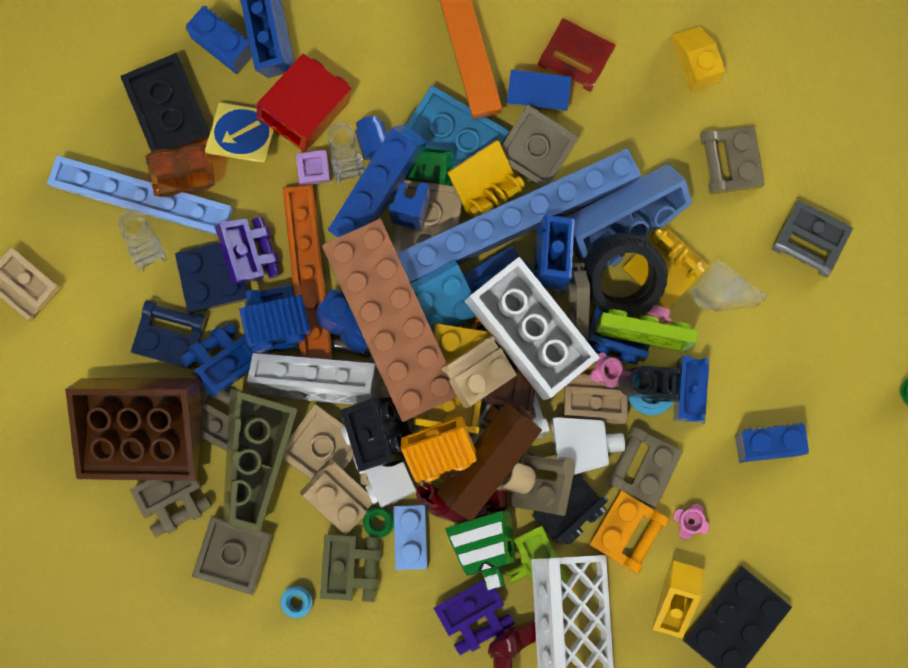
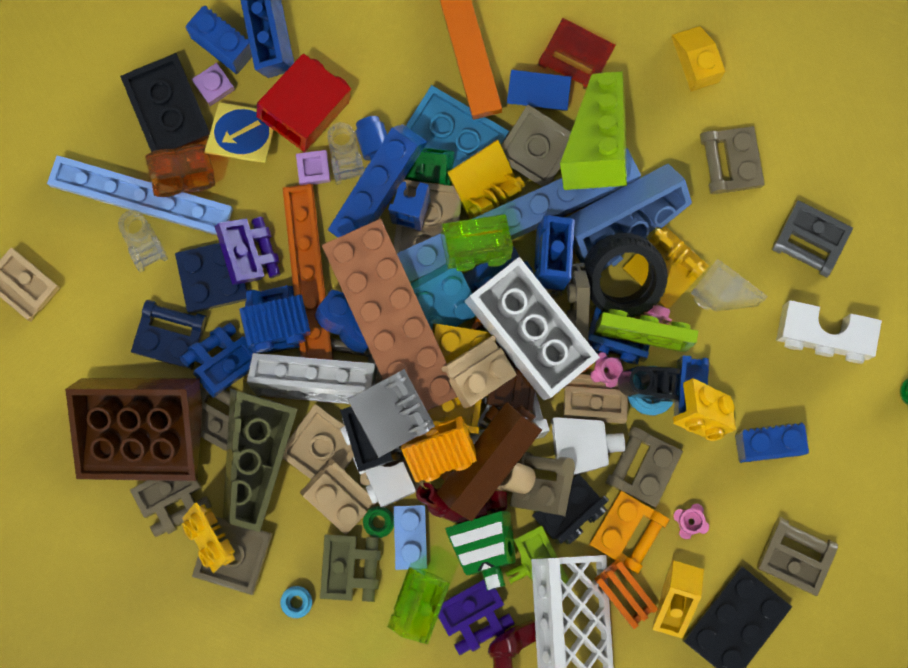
(198, 527): none -> yellow hinge
(213, 84): none -> lavender plate
(391, 413): none -> light grey hinge
(418, 605): none -> clear neon green brick
(476, 242): none -> clear neon green brick
(598, 138): none -> lime wedge
(641, 613): none -> orange tile
(707, 411): none -> yellow bracket
(794, 566): none -> dark tan plate
(801, 328): none -> white arch

